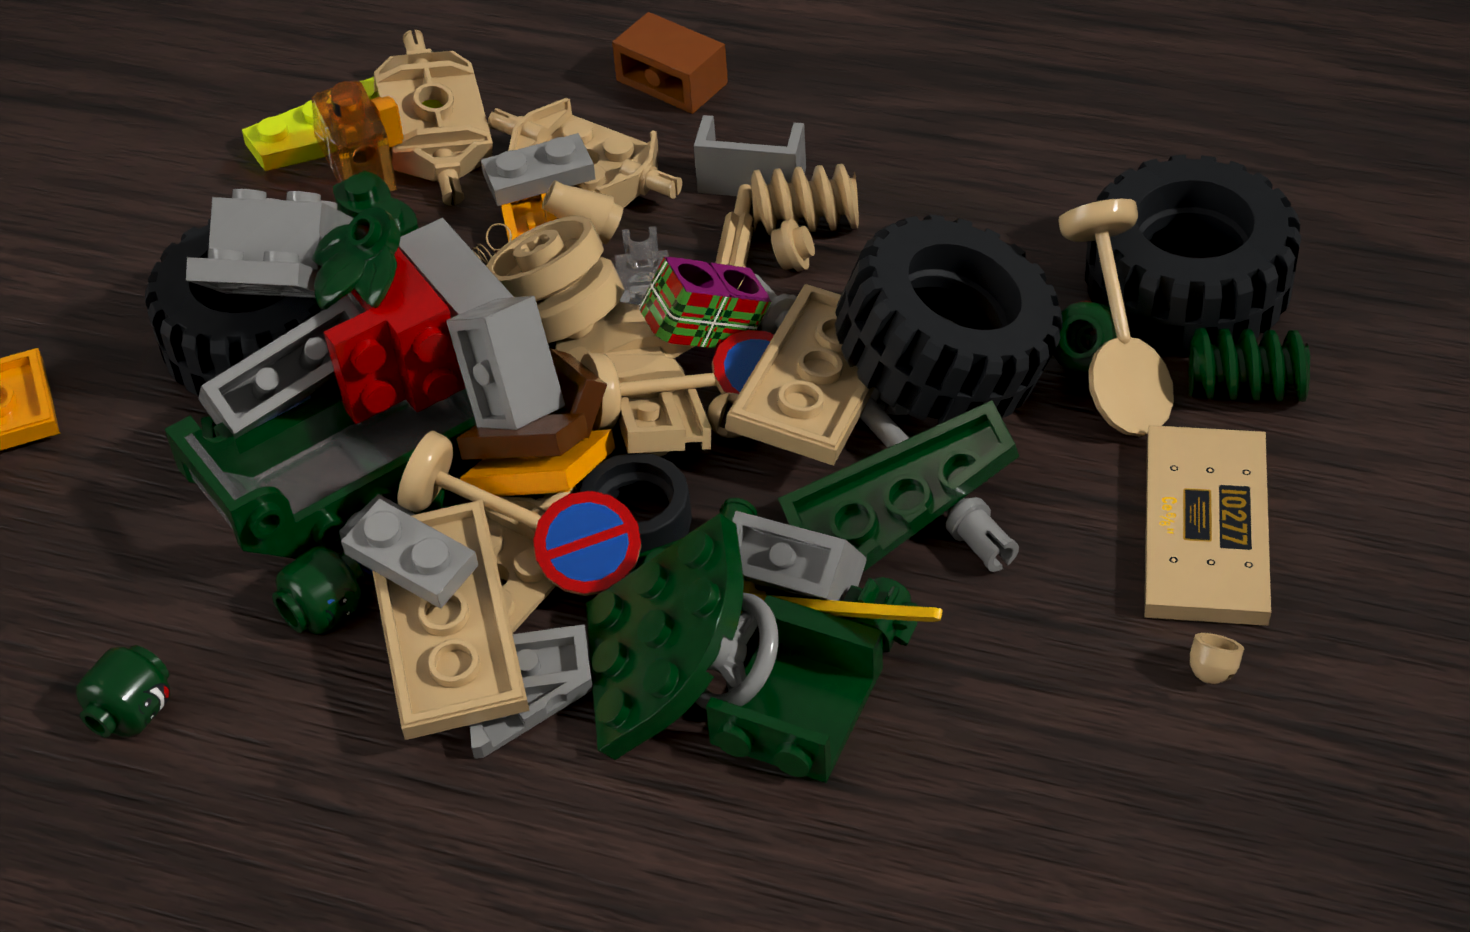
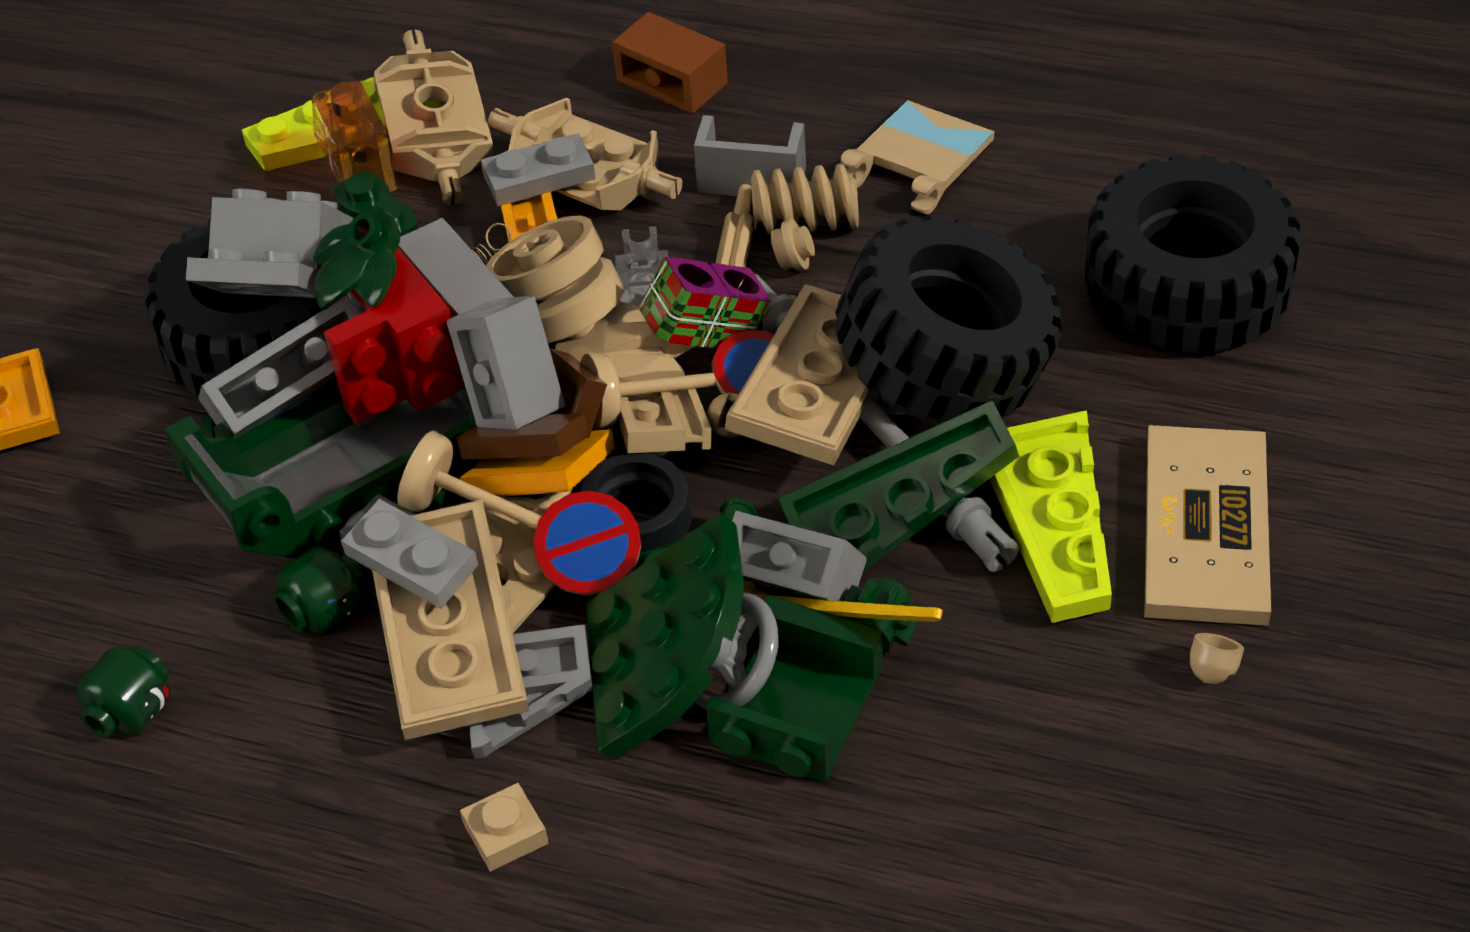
(389, 115): light orange tile -> none
(504, 826): none -> tan plate
(573, 201): tan cone -> none
(922, 146): none -> tan flag
(1056, 514): none -> neon yellow wing
(1077, 322): dark green head -> none
(1125, 373): tan piece -> none
(1249, 363): dark green piece -> none

